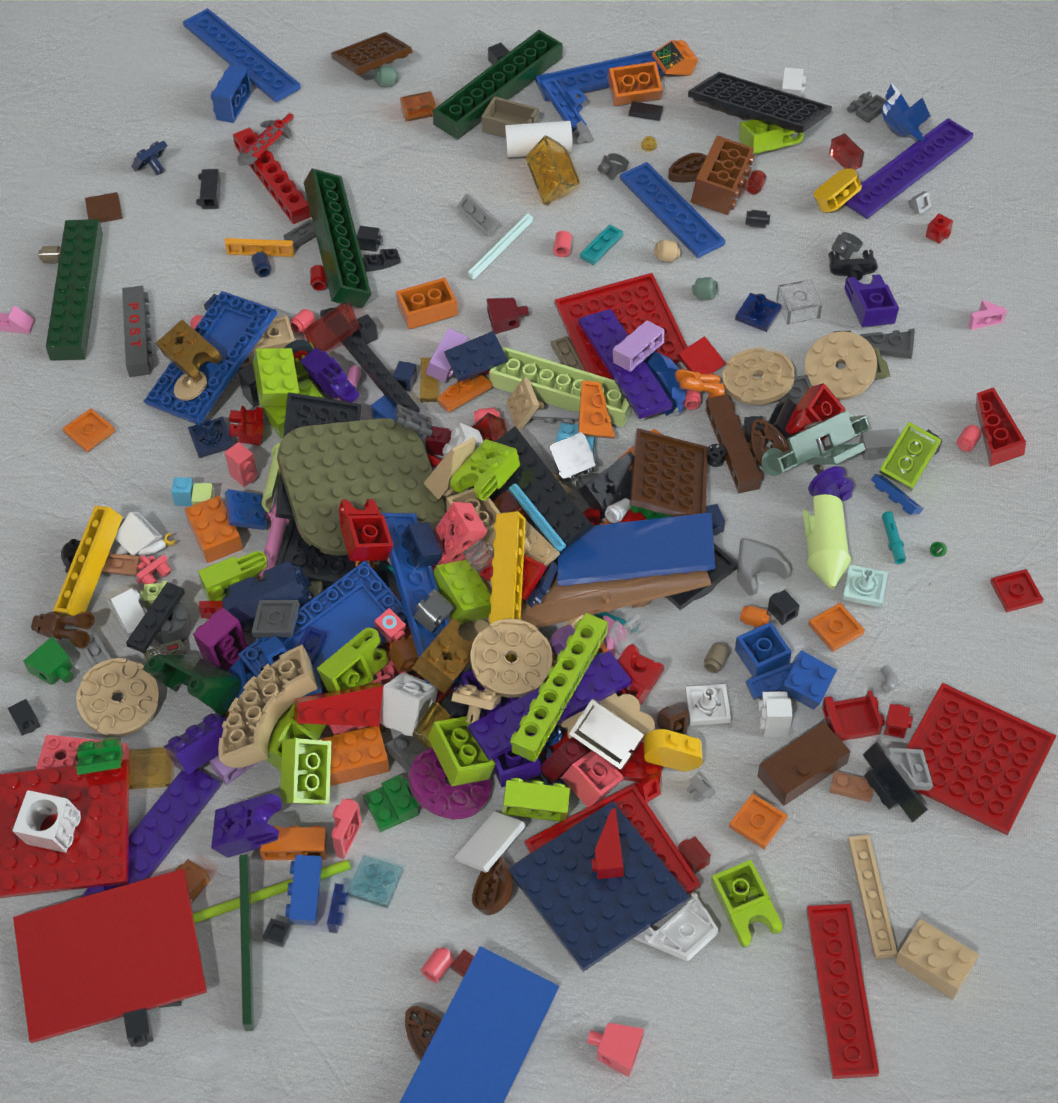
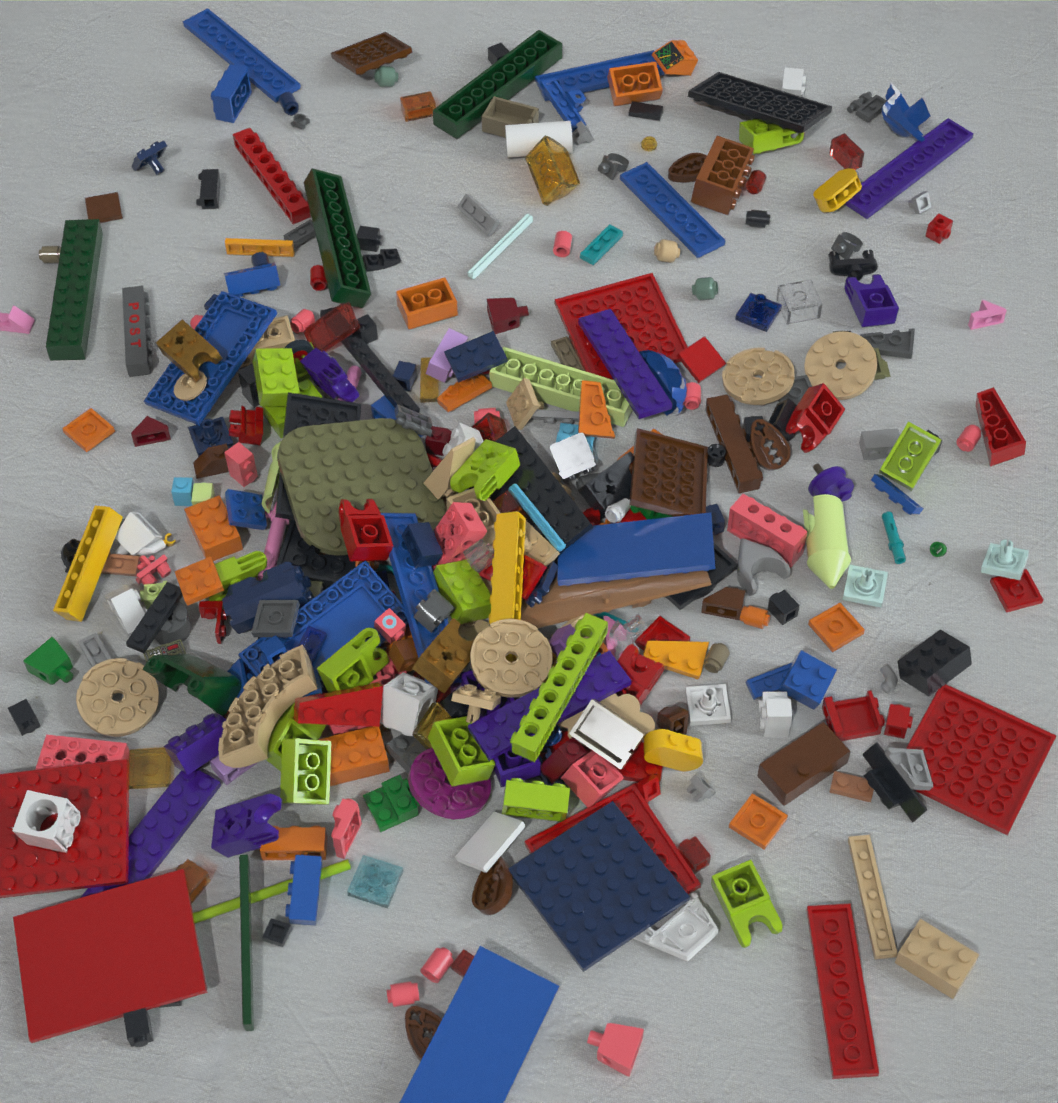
(53, 625): reddish brown piece -> none
(99, 755): green plate -> none
(150, 432): none -> dark red slope
(199, 580): none -> orange plate
(211, 462): none -> reddish brown slope
(221, 639): magenta brick -> none
(252, 279): none -> blue brick
(269, 136): sword -> none
(288, 103): none -> dark blue brick
(300, 121): none -> dark grey plate
(335, 915): clear blue plate -> none
(403, 994): none -> coral brick
(608, 853): red slope -> none
(638, 346): lavender brick -> none
(661, 631): none -> red tile
(678, 656): none -> light orange wing
(700, 382): orange piece -> none
(724, 603): none -> reddish brown slope
(762, 525): none -> coral brick
(762, 650): blue brick -> none
(805, 448): sand green piece -> none
(934, 662): none -> black brick
(1005, 560): none -> light aqua plate

